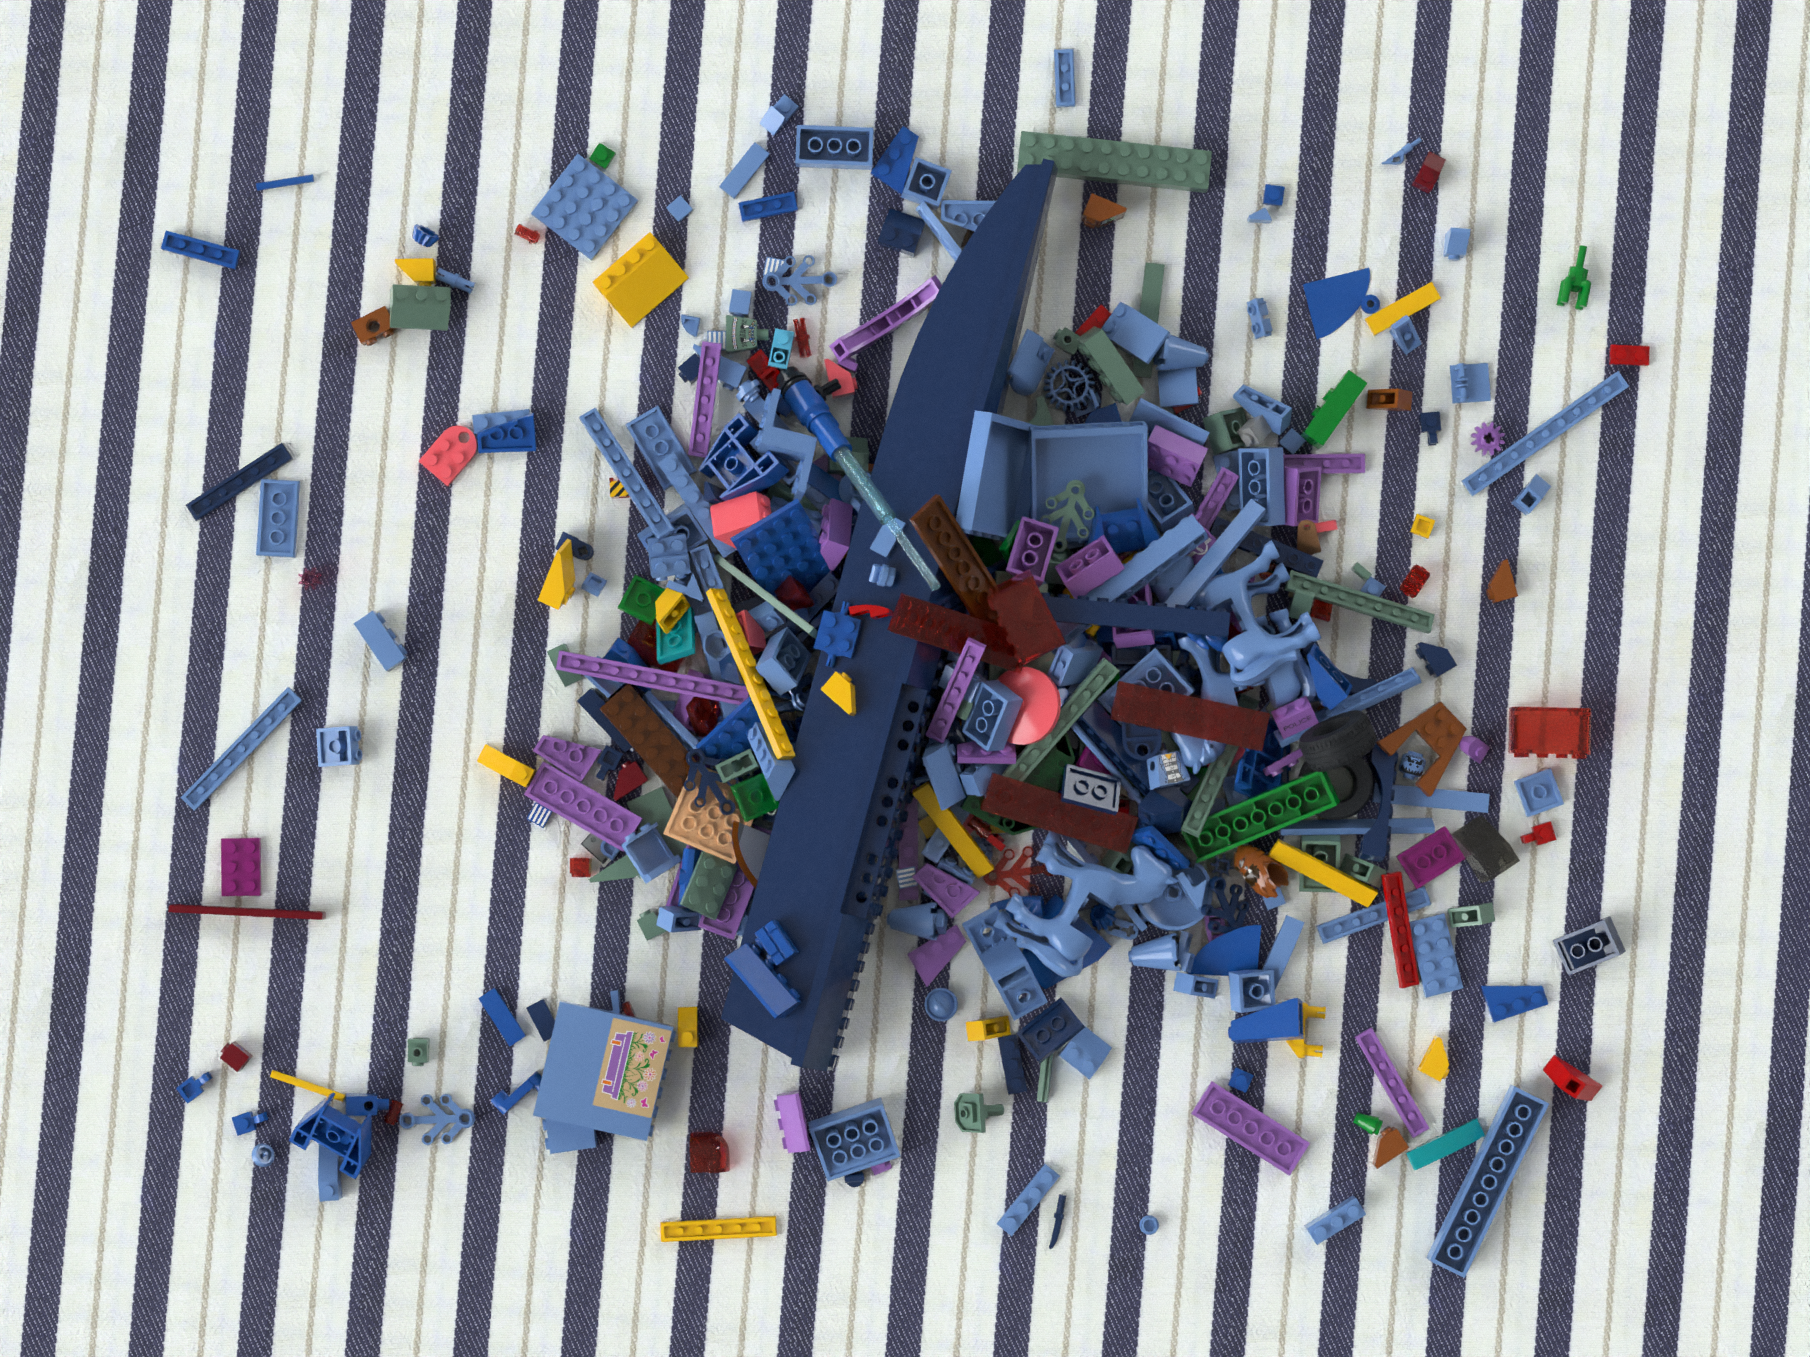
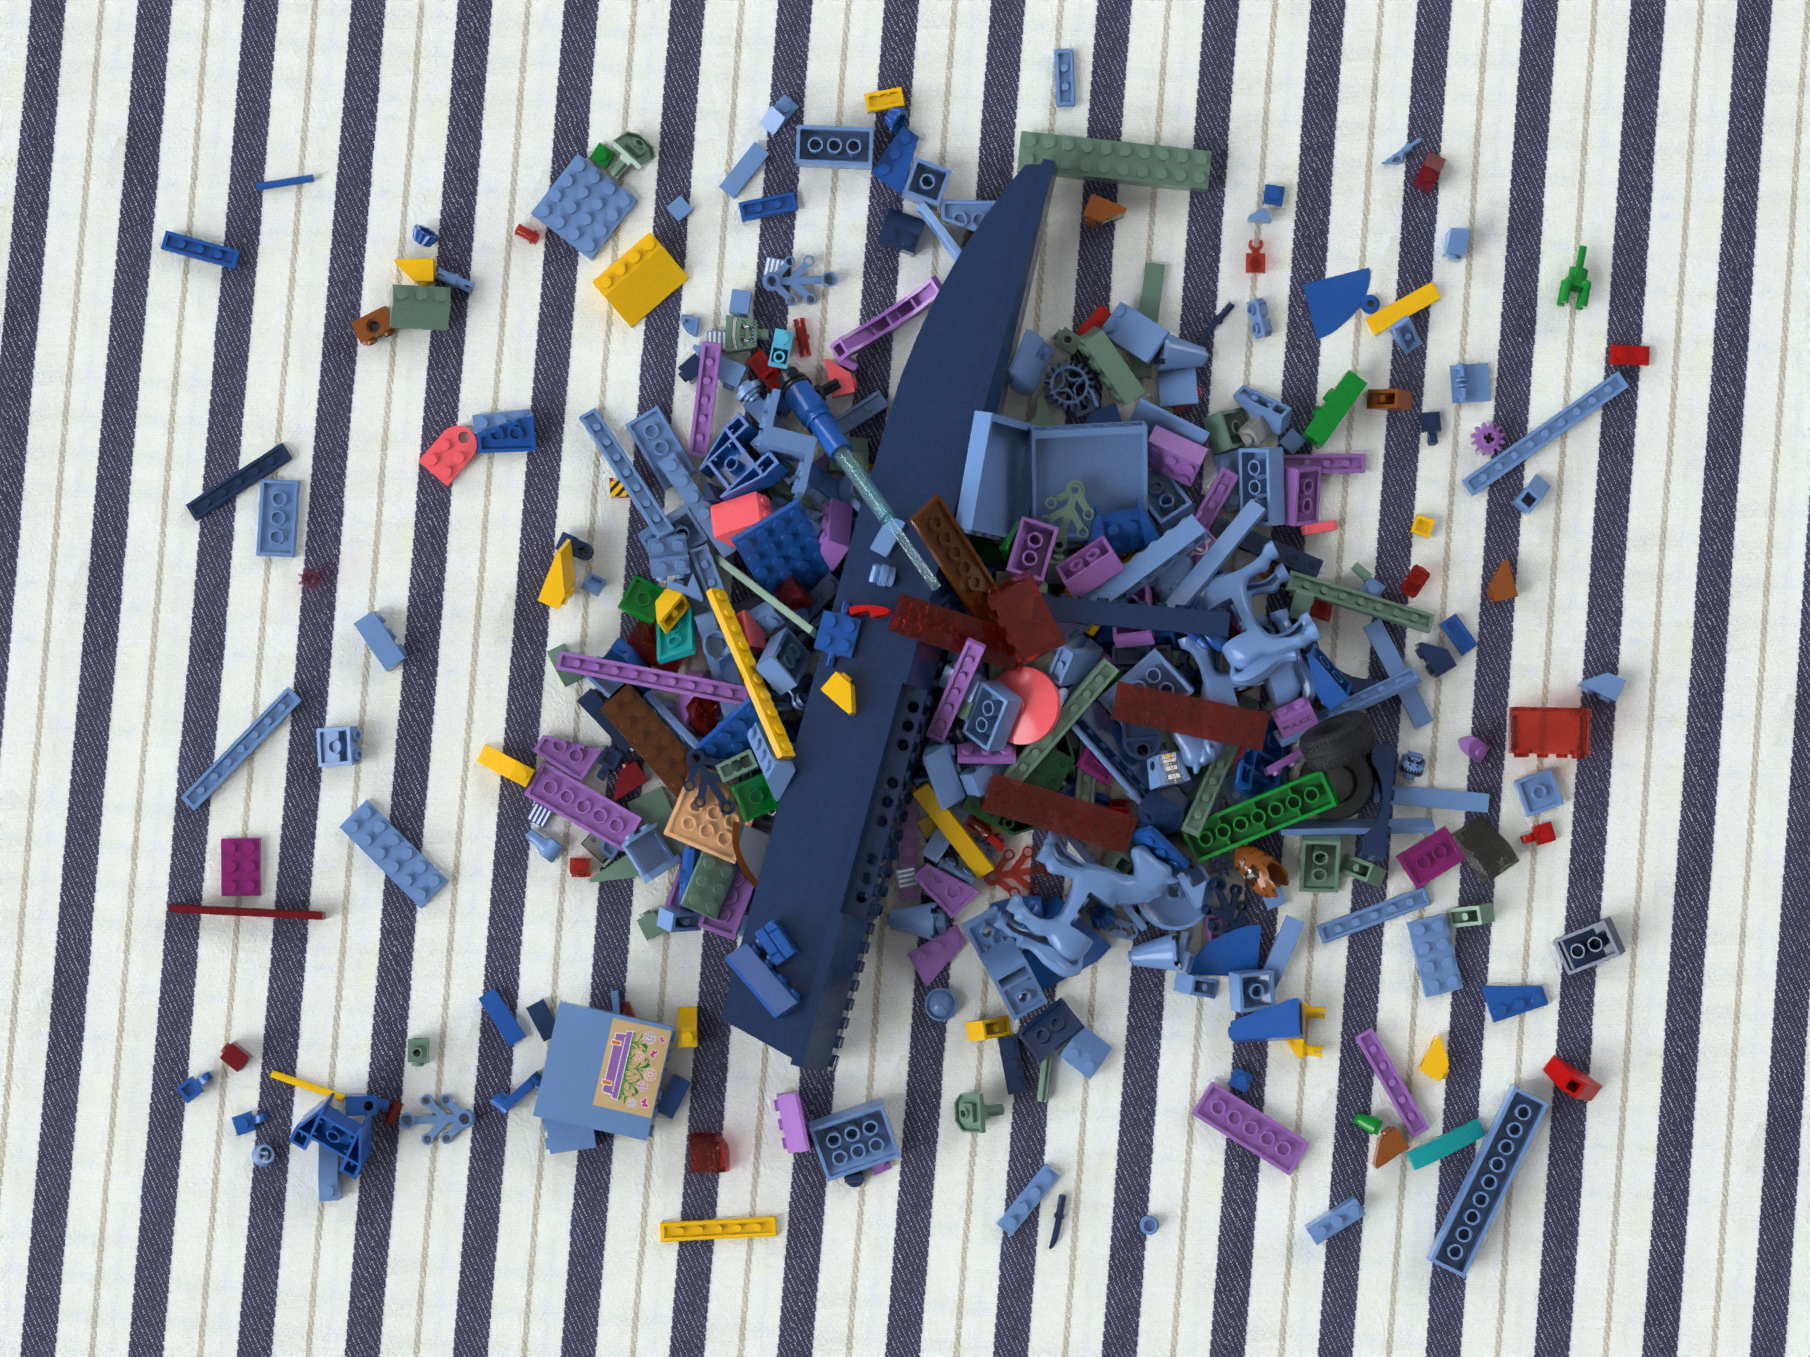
(393, 853): none -> medium blue plate
(548, 847): none -> medium blue pin
(633, 151): none -> sand green piece
(673, 1096): none -> blue slope
(861, 412): none -> medium blue tile
(884, 100): none -> yellow plate
(896, 119): none -> blue piece
(1091, 789): plate -> none
(1217, 319): none -> dark blue piece
(1255, 260): none -> clear red plate
(1308, 538): medium nougat piece -> none
(1323, 873): yellow tile -> none
(1394, 665): none -> medium blue tile
(1400, 929): red tile -> none
(1440, 731): dark orange wing -> none
(1458, 634): none -> blue tile
(1605, 685): none -> medium blue slope

